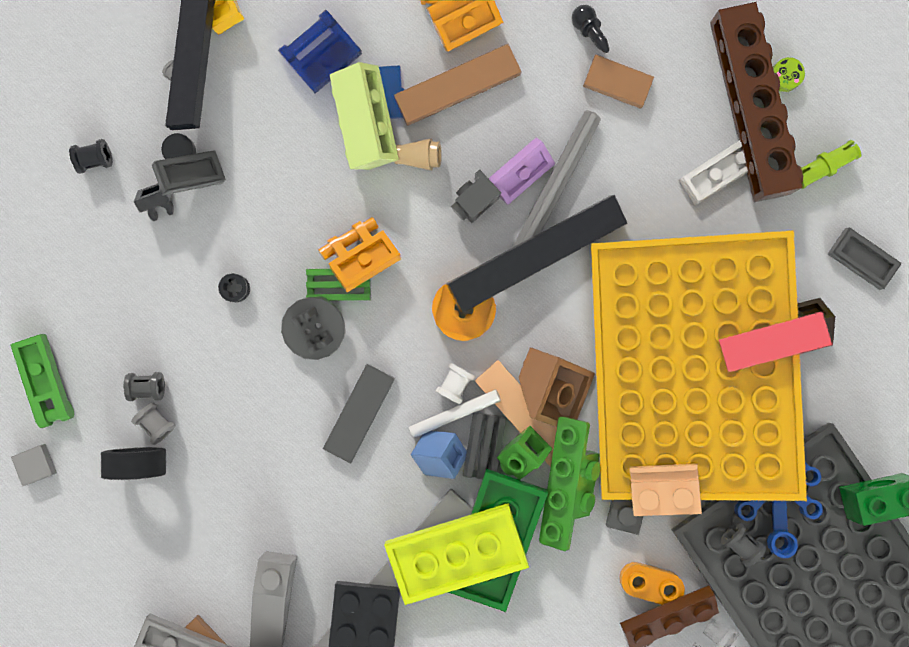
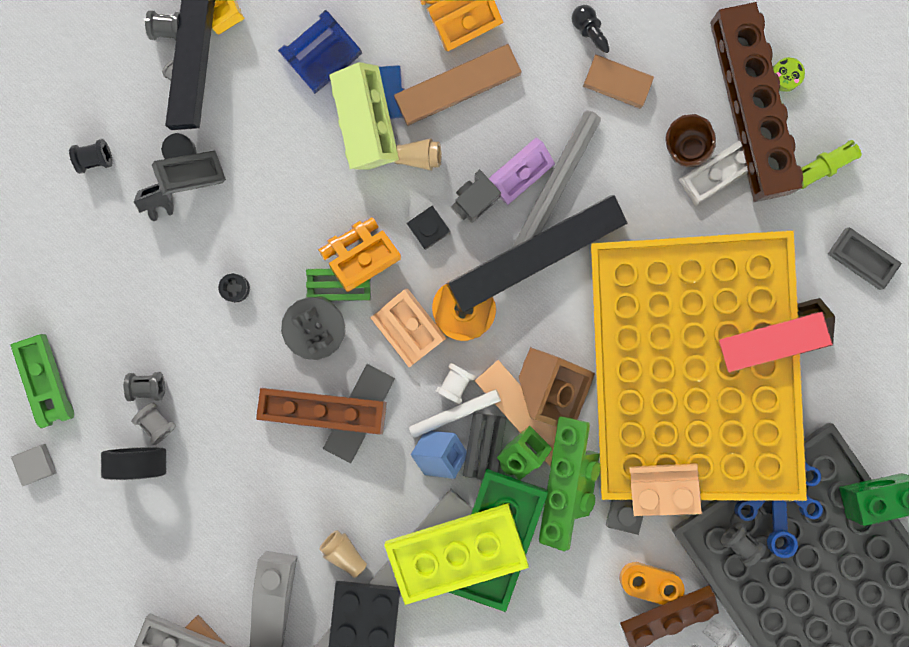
(161, 25): none -> dark grey bush
(321, 411): none -> dark orange plate
(341, 552): none -> tan cone
(408, 327): none -> light nougat plate
(428, 227): none -> black plate
(690, 140): none -> reddish brown hair

